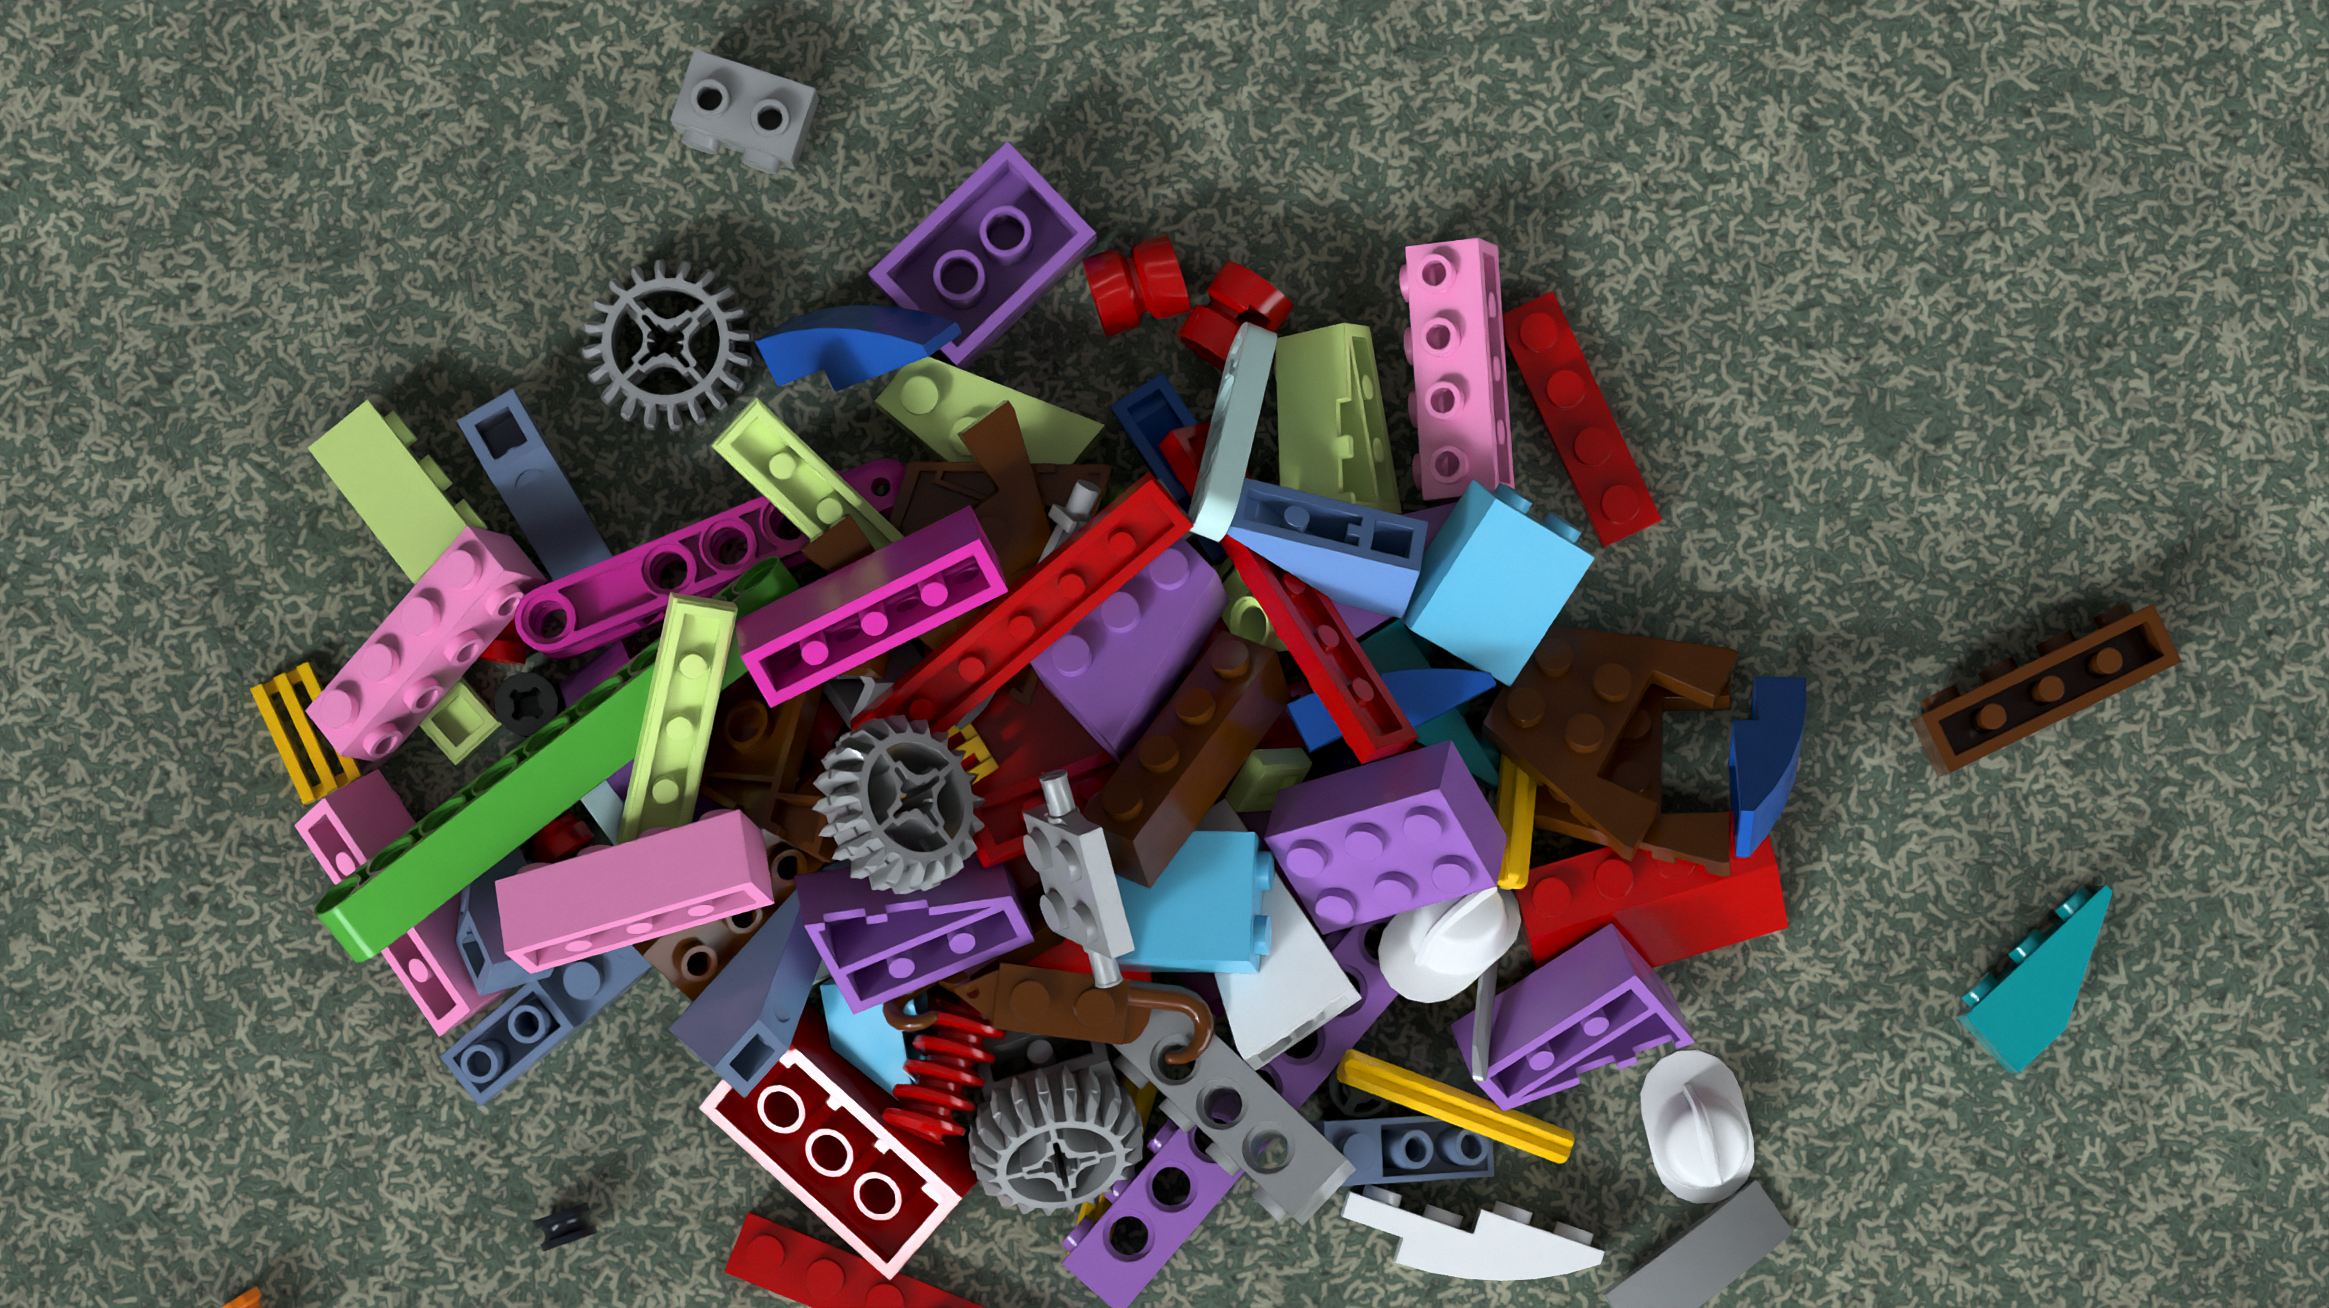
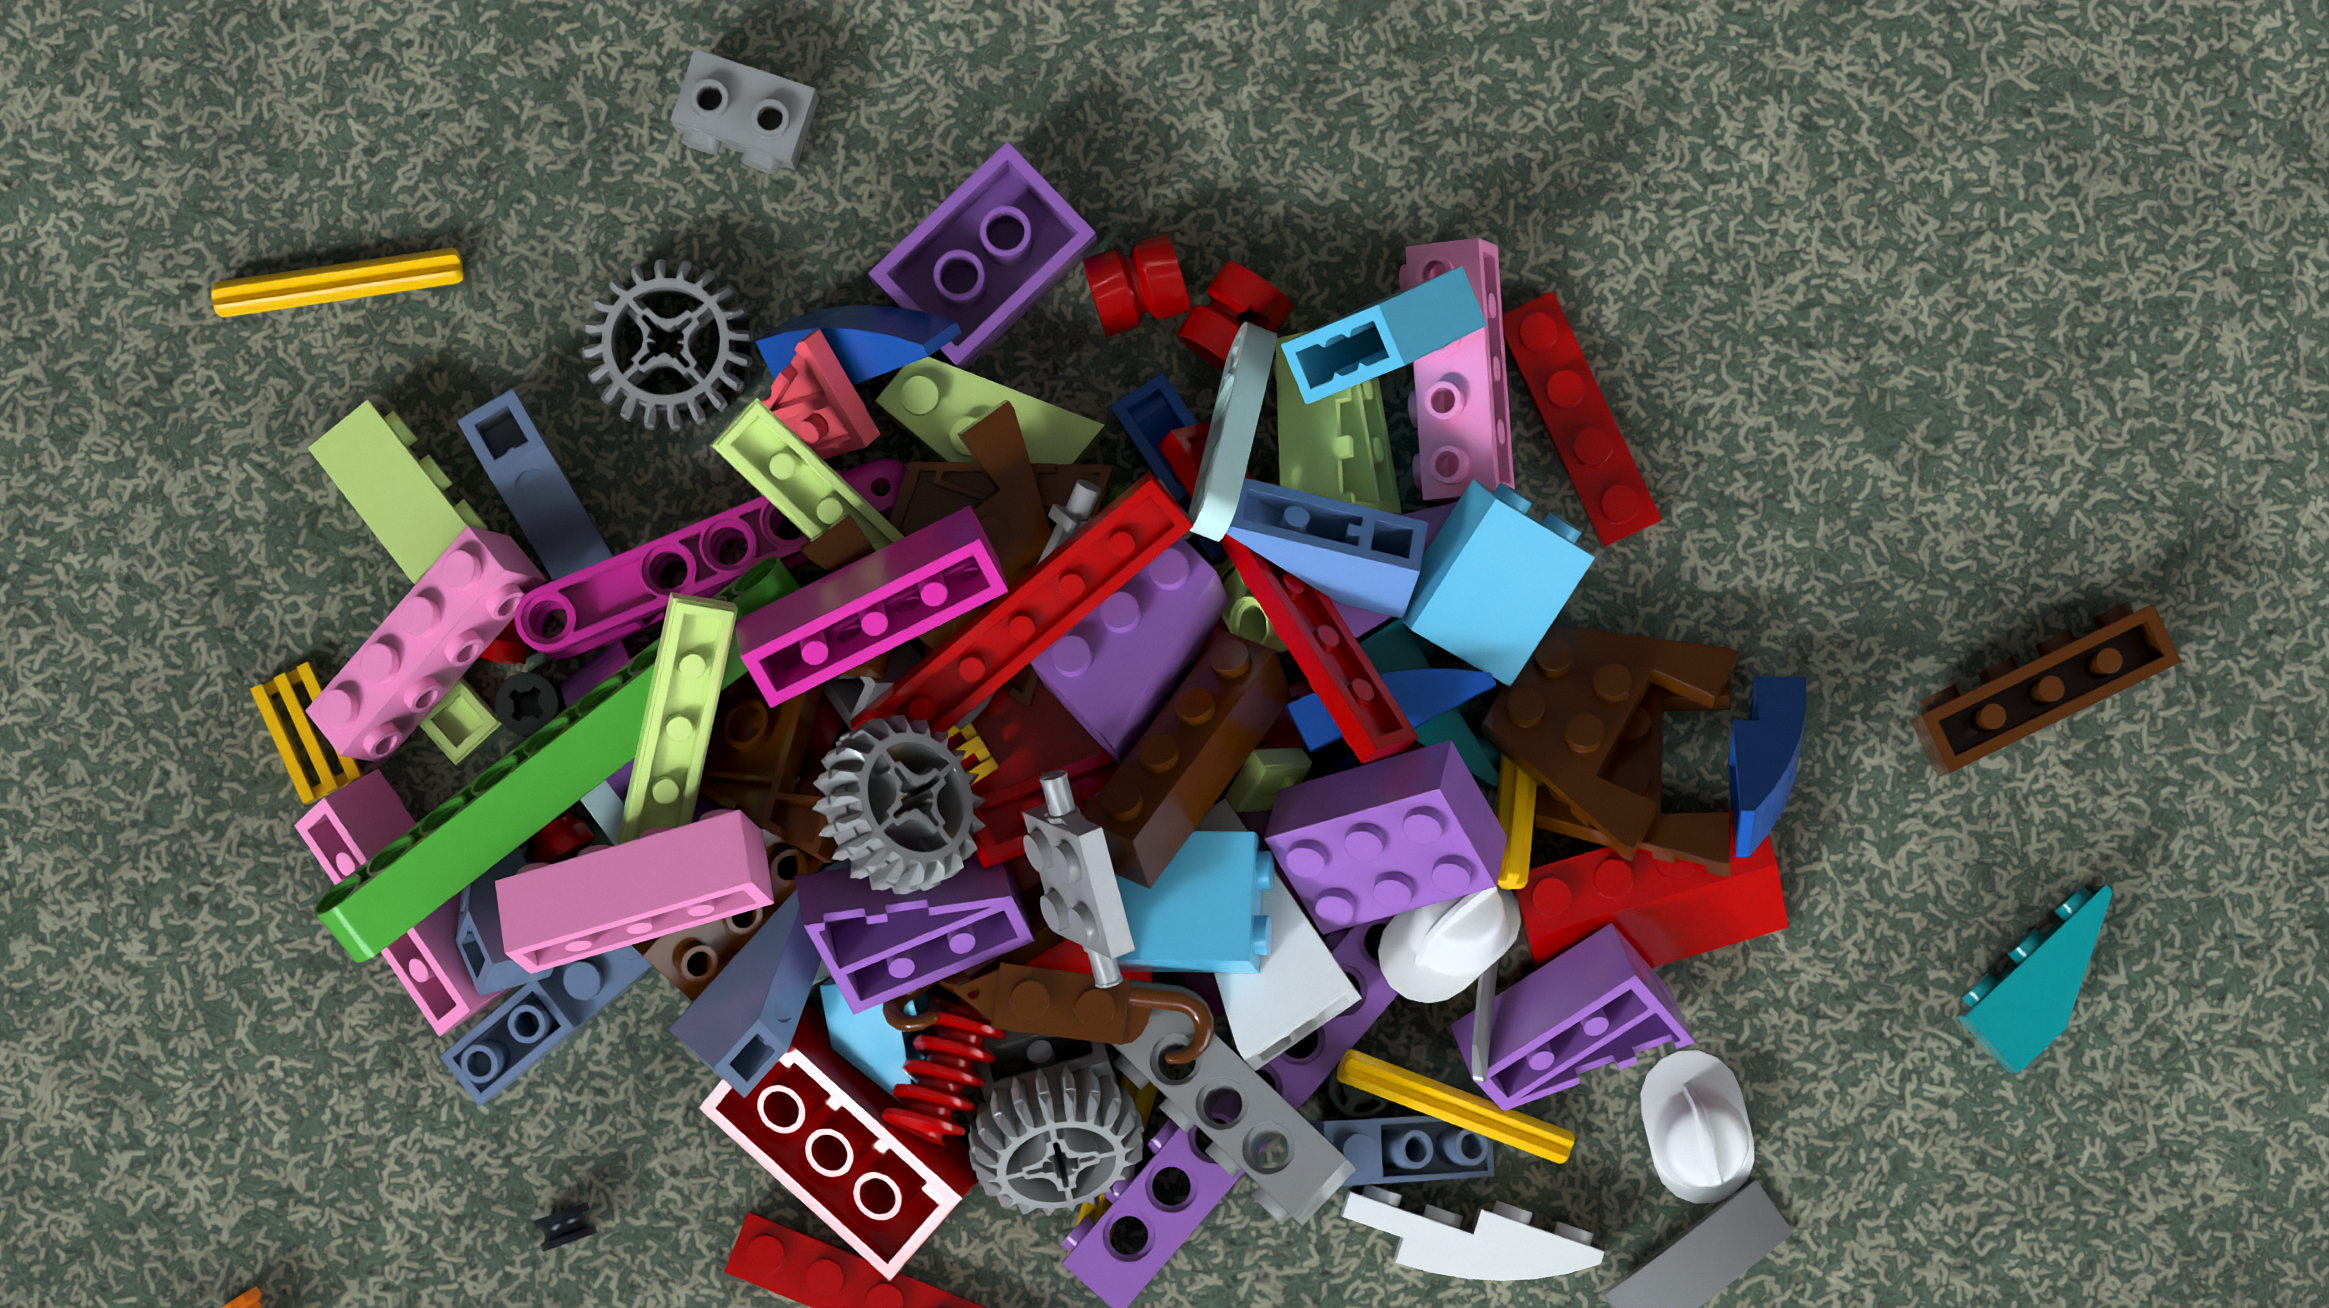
(337, 282): none -> yellow axle
(820, 401): none -> coral wing
(1384, 335): none -> medium azure brick

